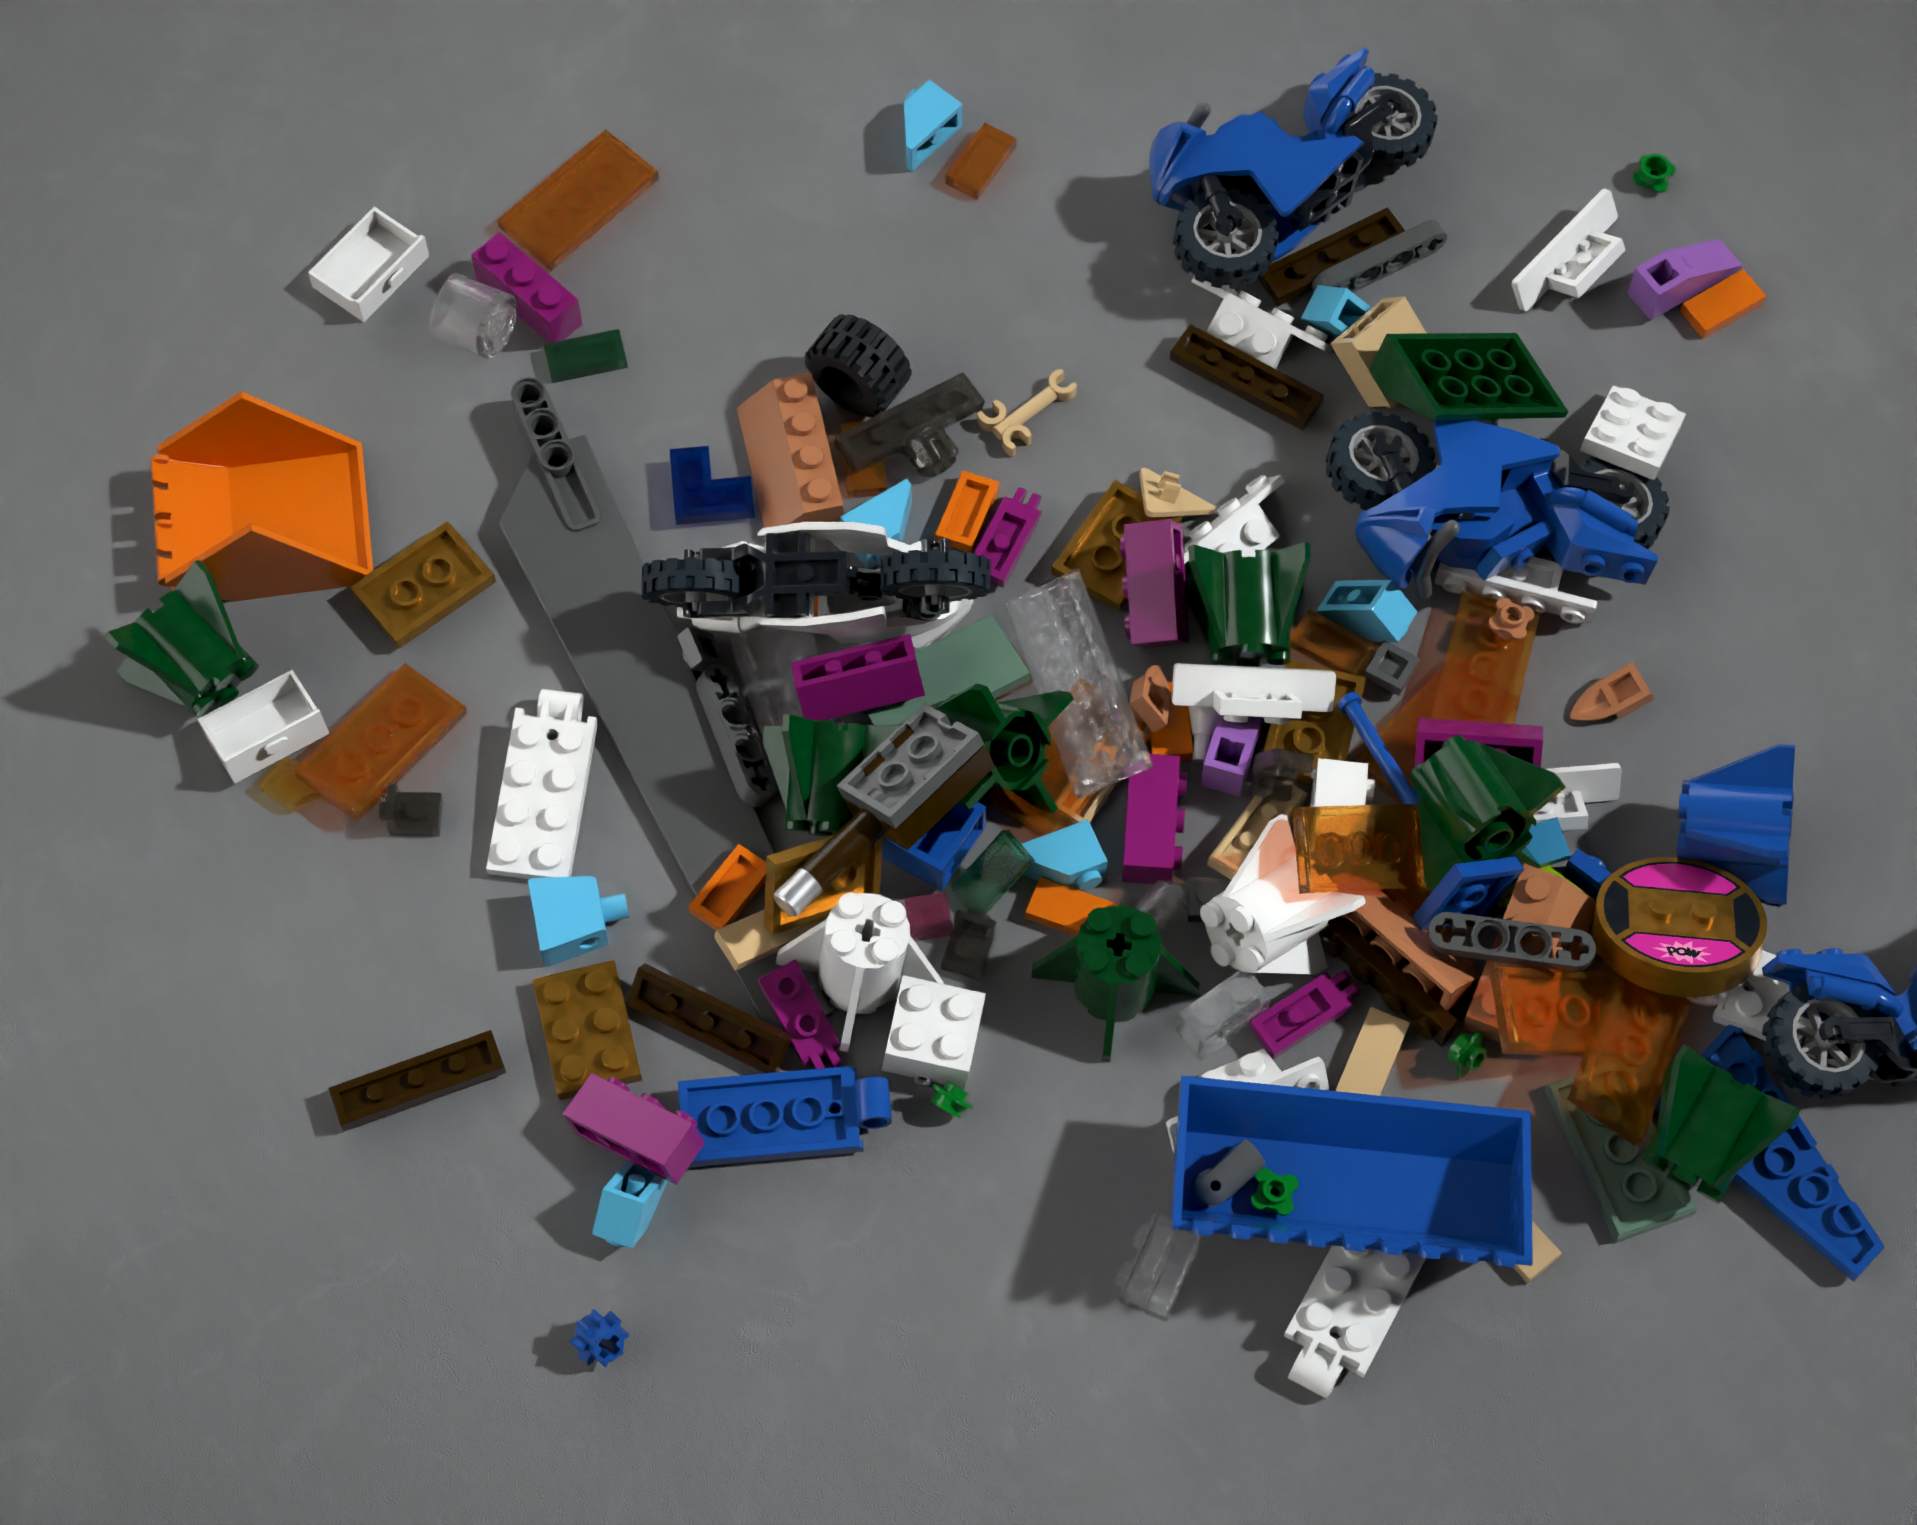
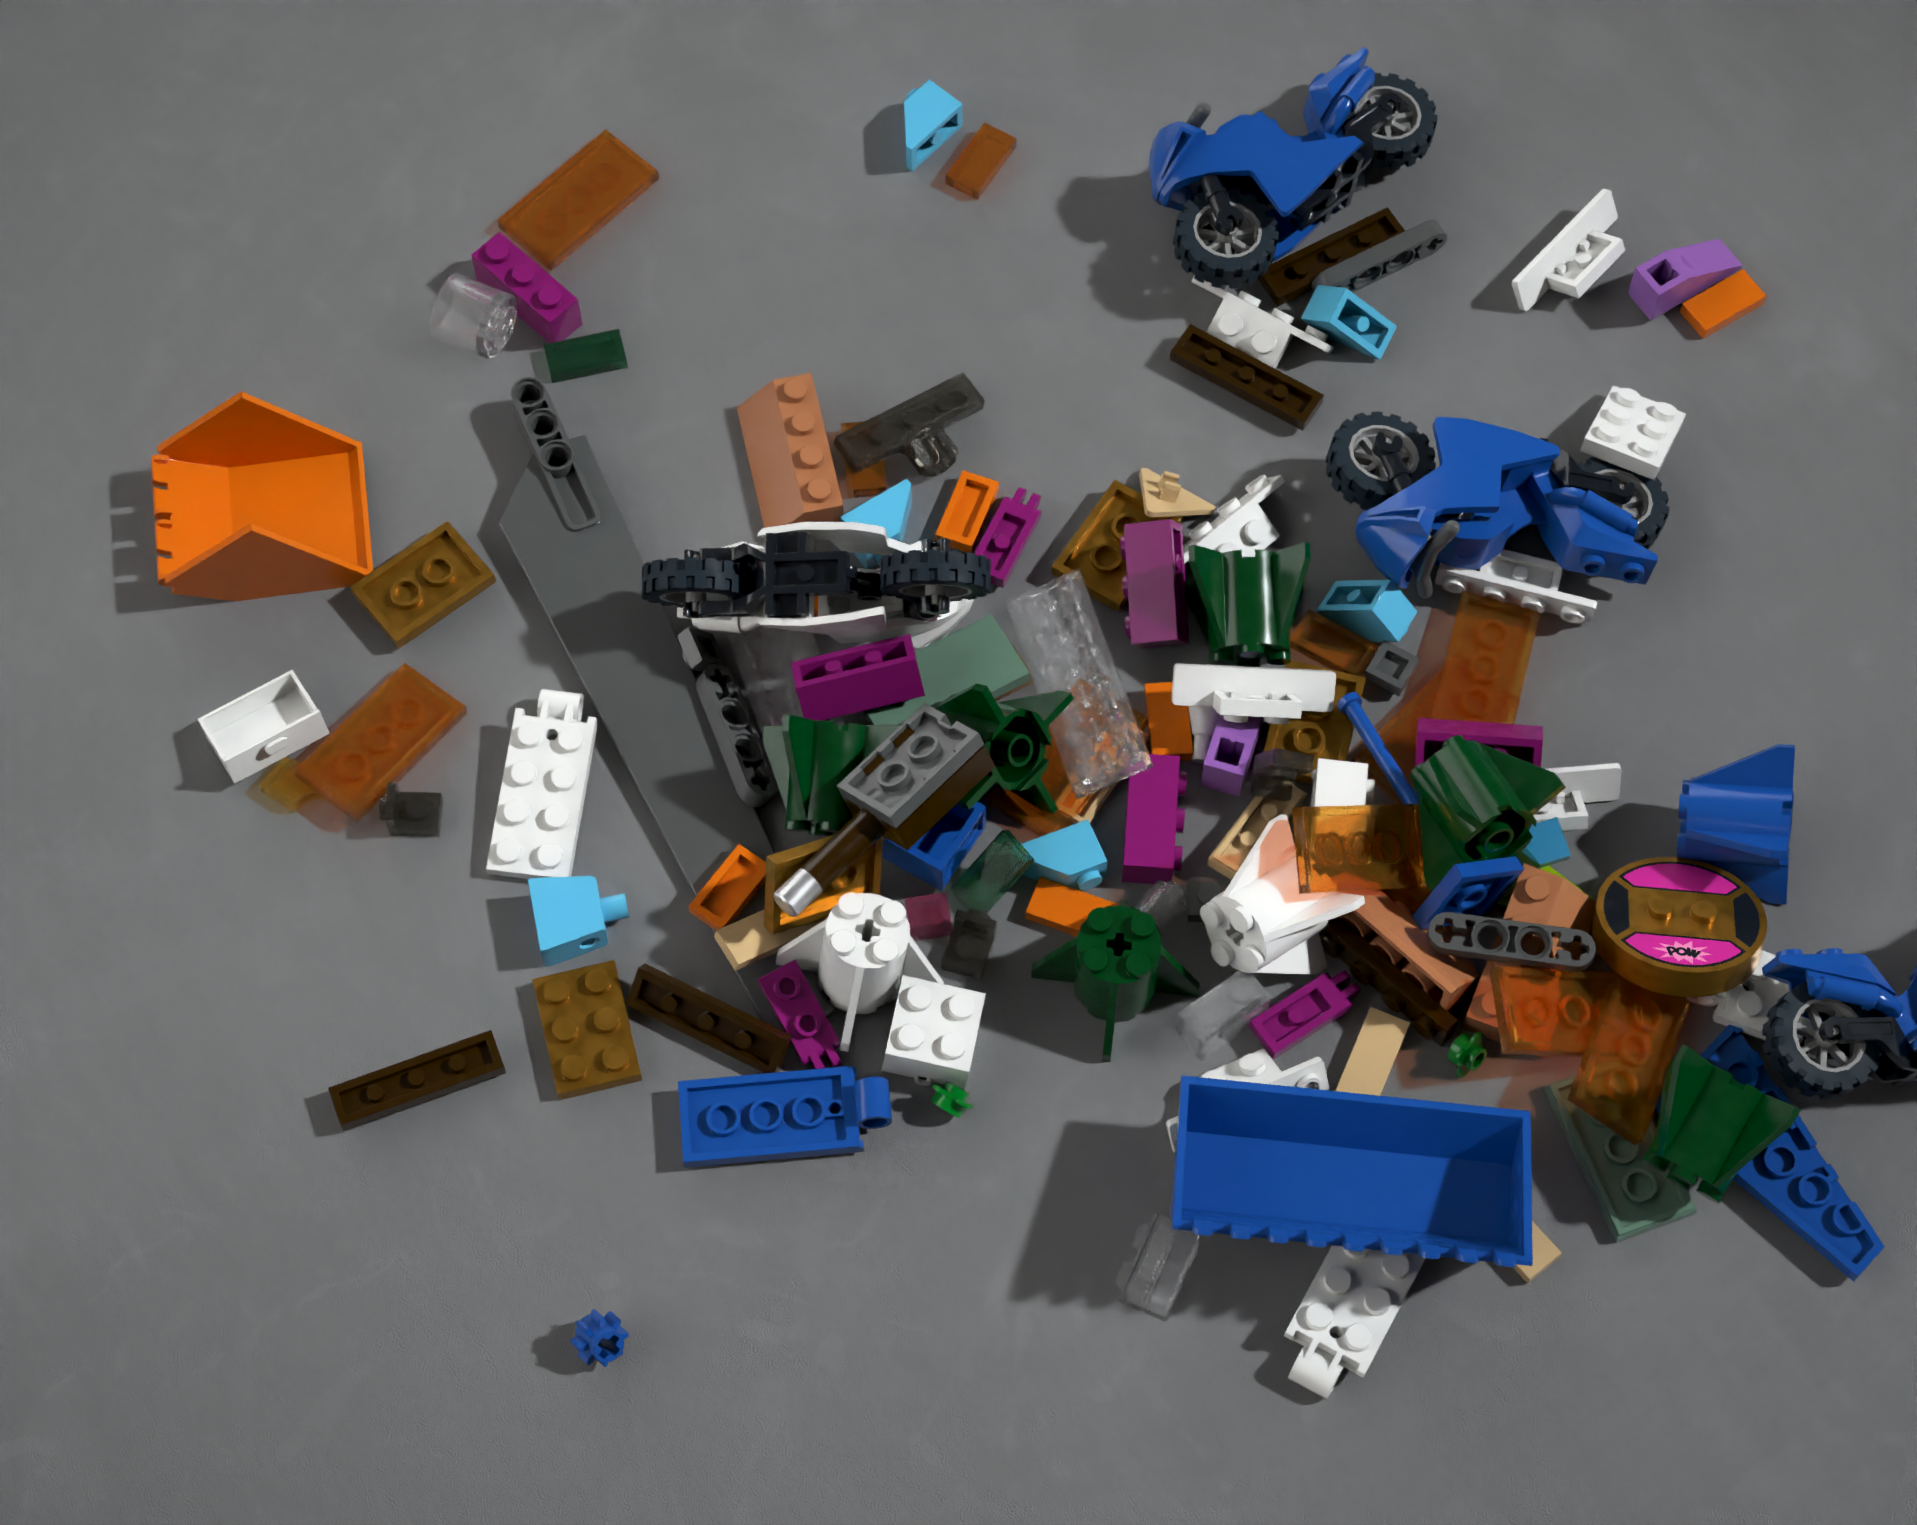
(185, 647): dark green brick -> none
(369, 264): white container -> none
(628, 1205): medium azure slope -> none
(634, 1127): magenta brick -> none
(706, 499): clear blue plate -> none
(858, 365): black tyre -> none
(1012, 426): tan bar -> none
(1151, 698): nougat plate -> none
(1227, 1175): dark grey piece -> none
(1274, 1204): green plate -> none
(1363, 339): tan brick -> none
(1465, 376): dark green slope -> none
(1507, 628): nougat plate -> none
(1514, 551): blue plate -> none
(1586, 872): blue plate -> none
(1613, 695): nougat plate -> none
(1657, 165): green plate -> none

